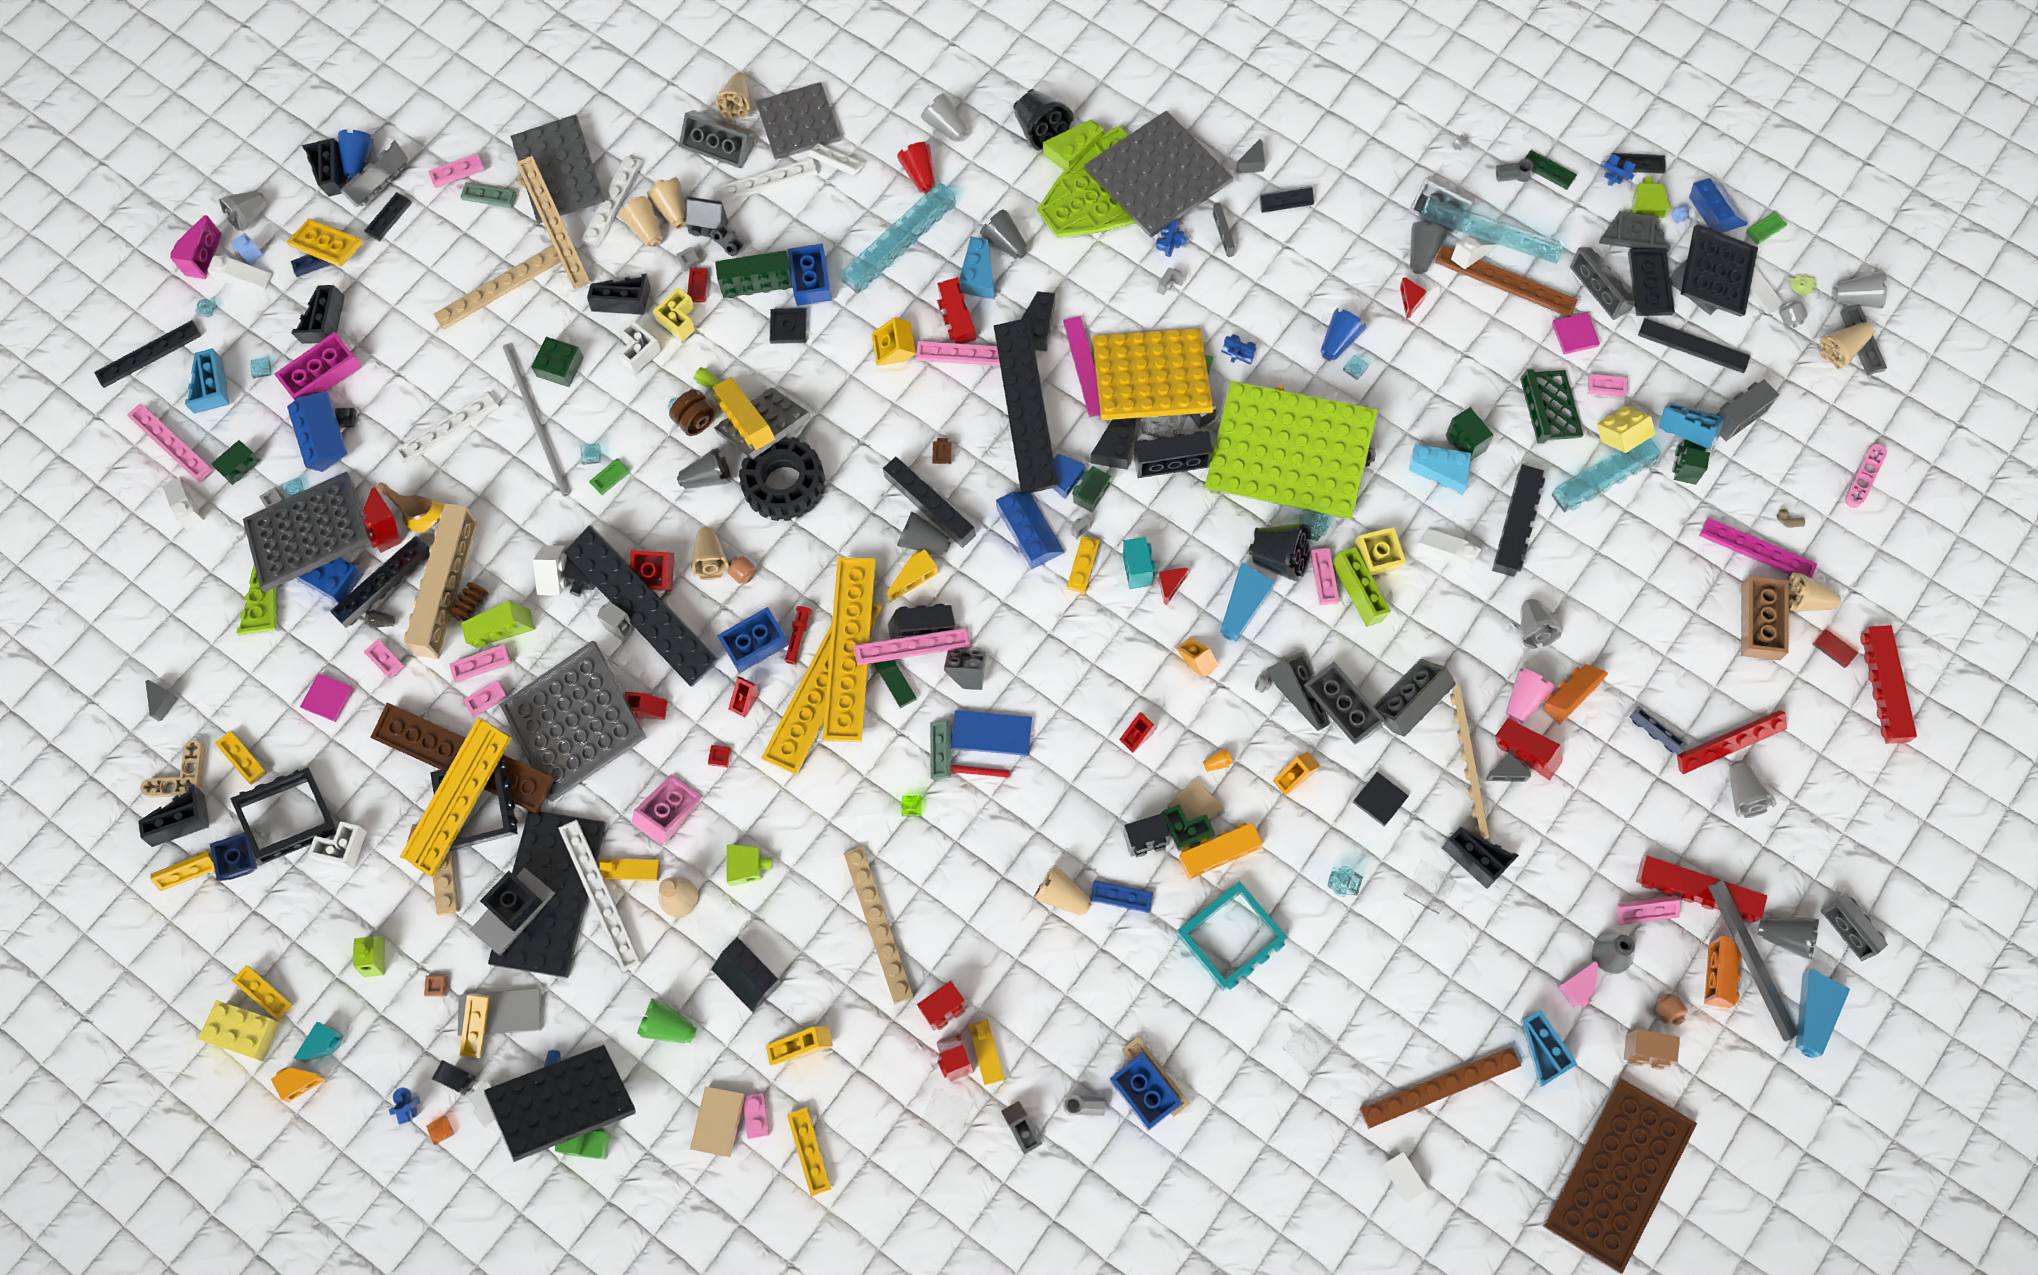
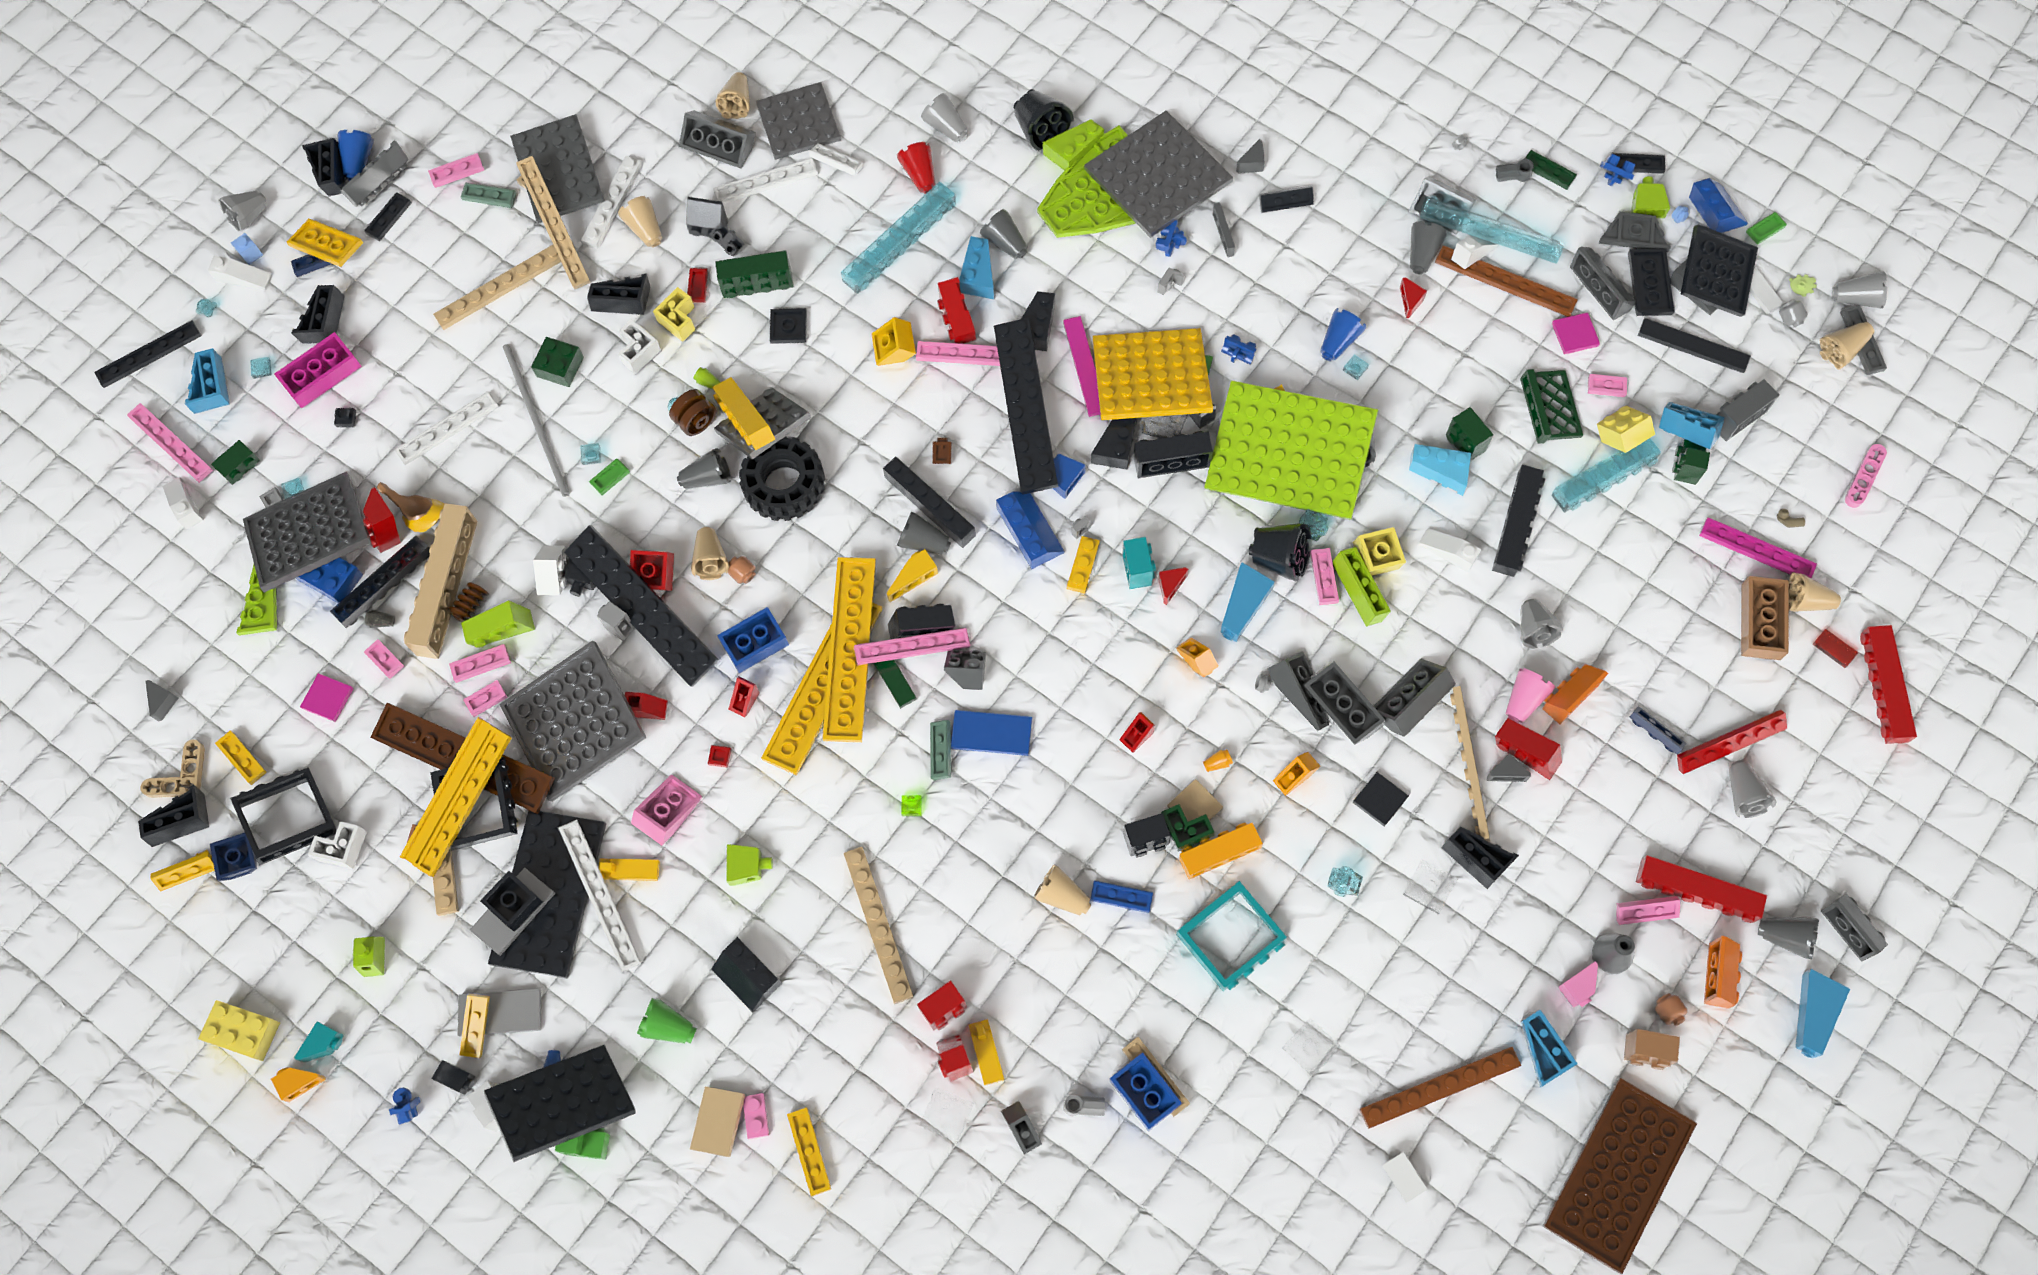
(196, 248): dark pink slope -> none
(262, 992): yellow hinge -> none
(317, 431): blue slope -> none
(435, 986): nougat tile -> none
(440, 1130): clear orange tile -> none
(669, 200): tan cone -> none
(677, 896): tan cone -> none
(688, 258): light grey plate -> none
(799, 626): red pin -> none
(799, 1045): yellow slope -> none
(809, 274): blue brick -> none
(980, 771): red bar -> none
(1091, 489): clear green brick -> none
(1753, 960): dark grey tile -> none

